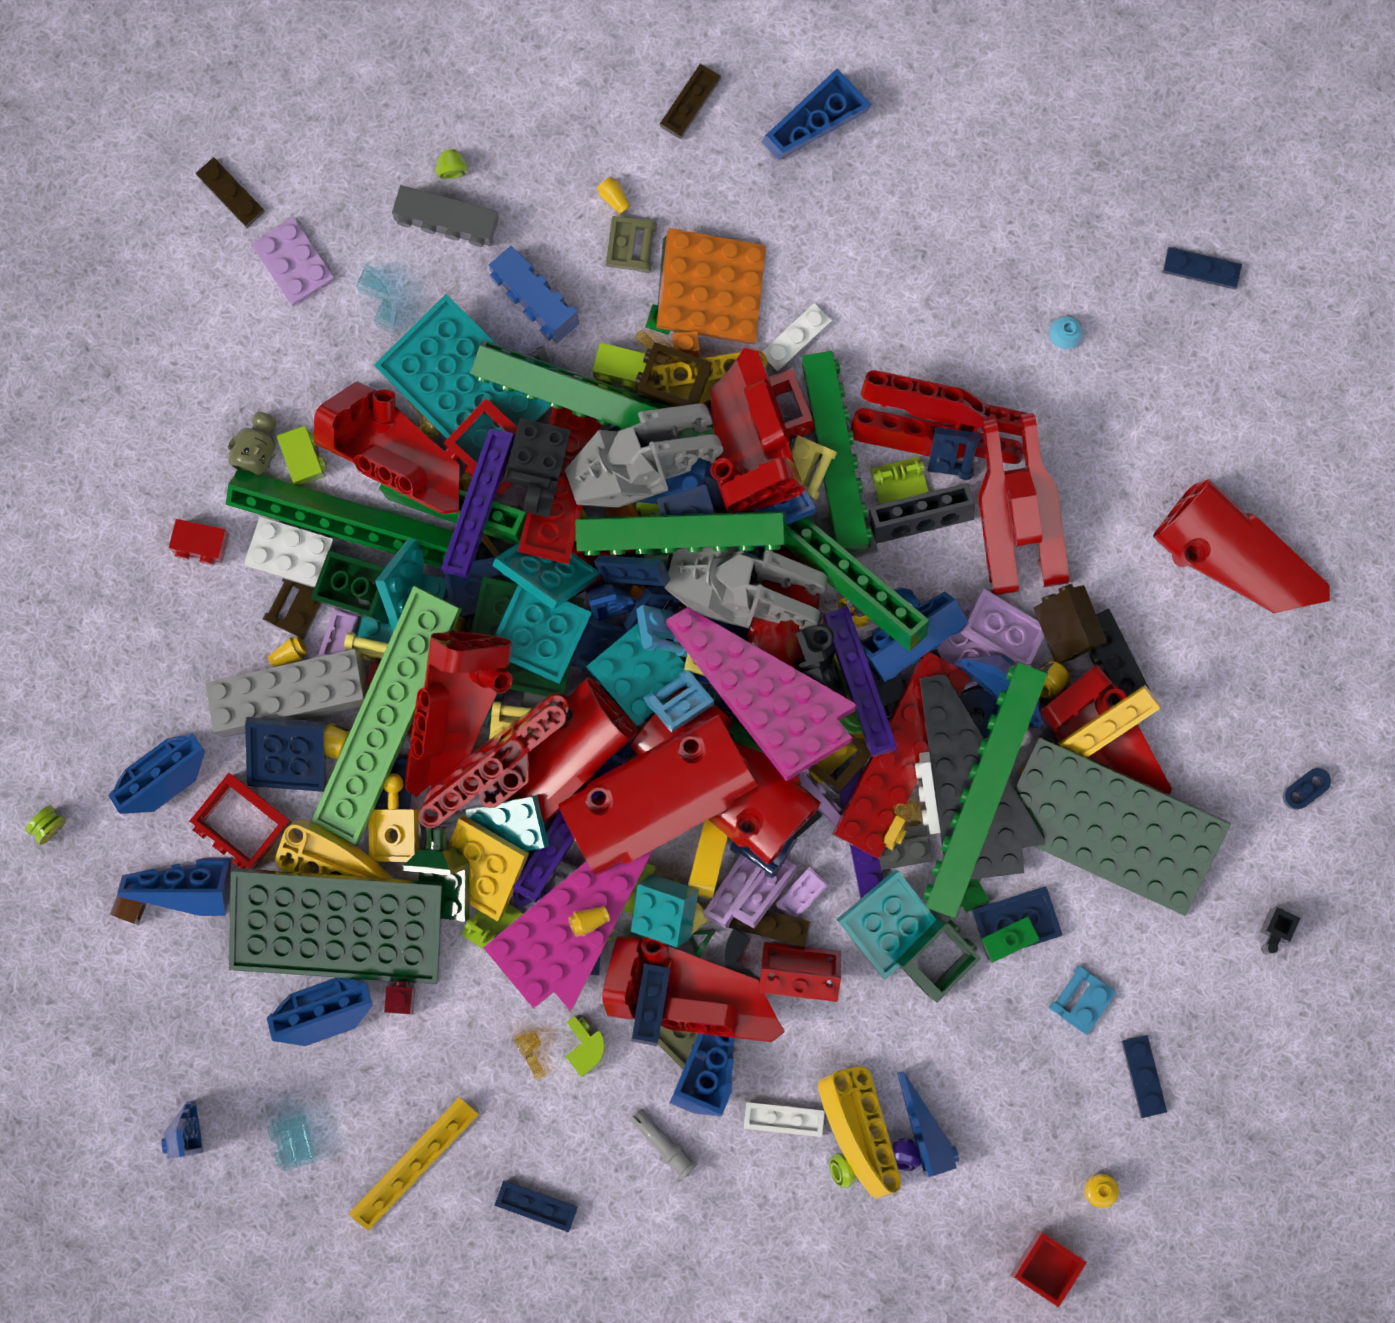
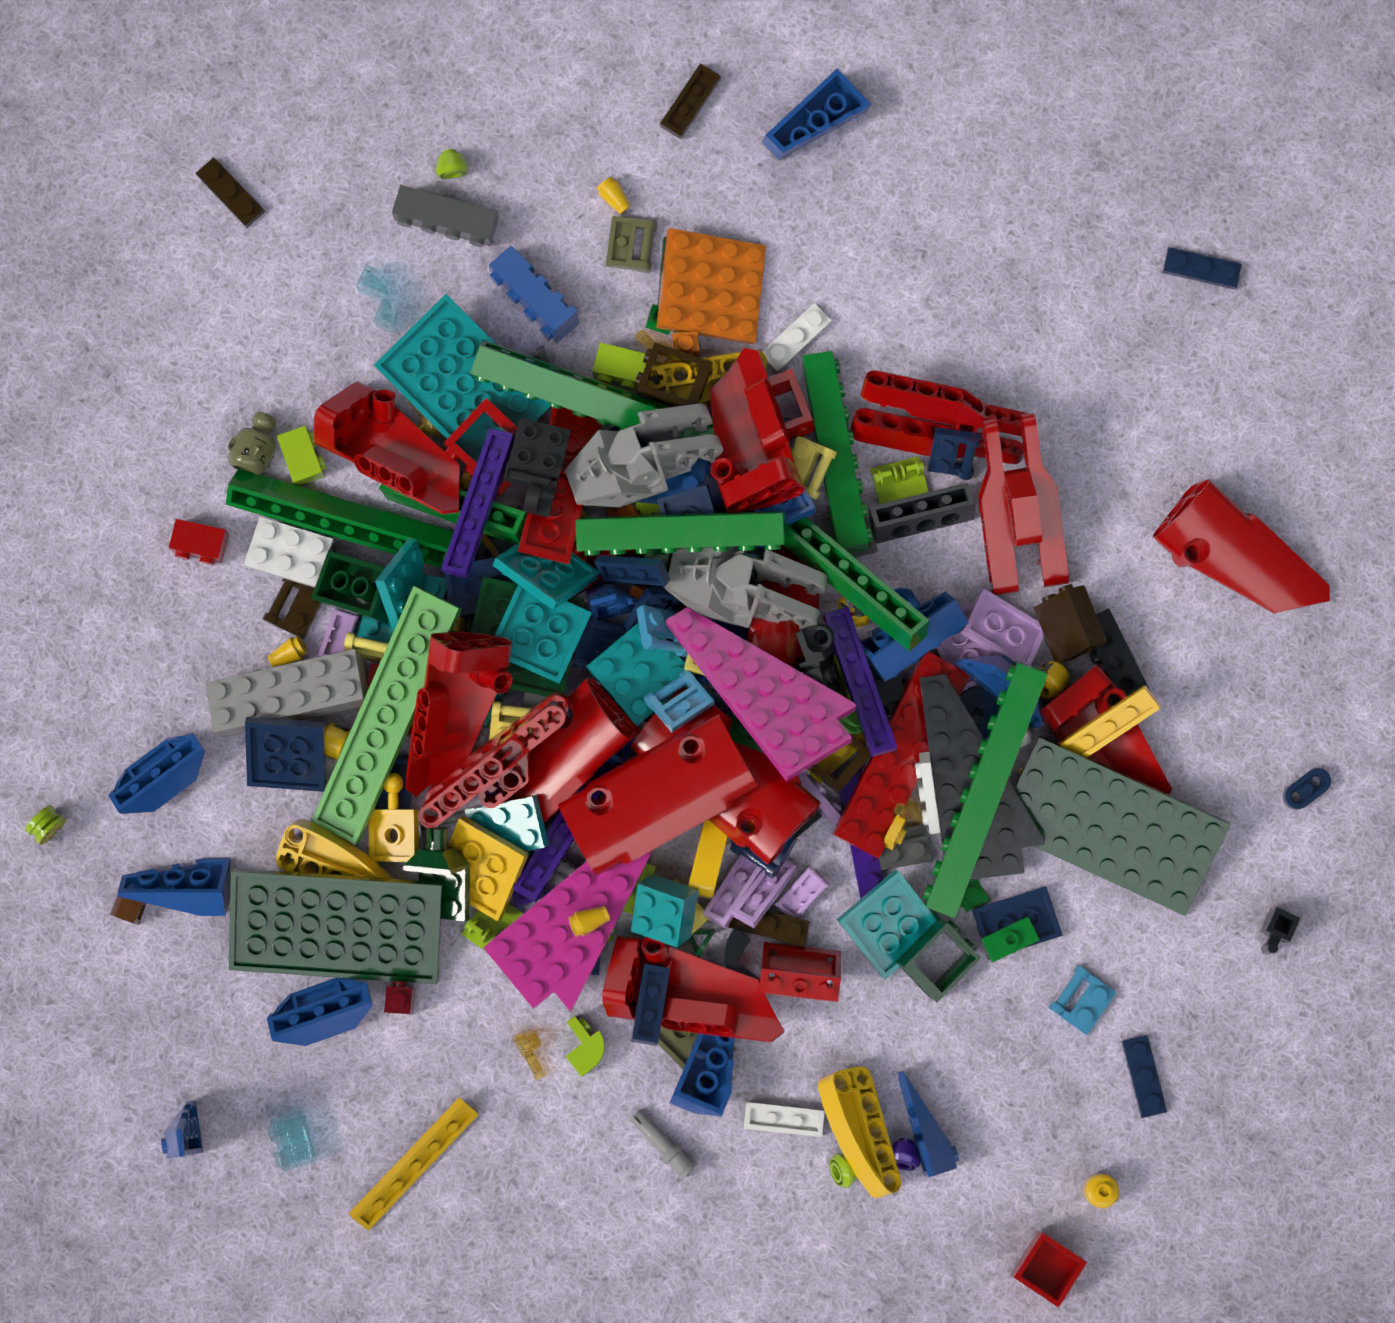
(220, 842): red window -> none
(292, 261): lavender plate -> none
(536, 1206): dark blue plate -> none
(1068, 336): medium azure cone -> none

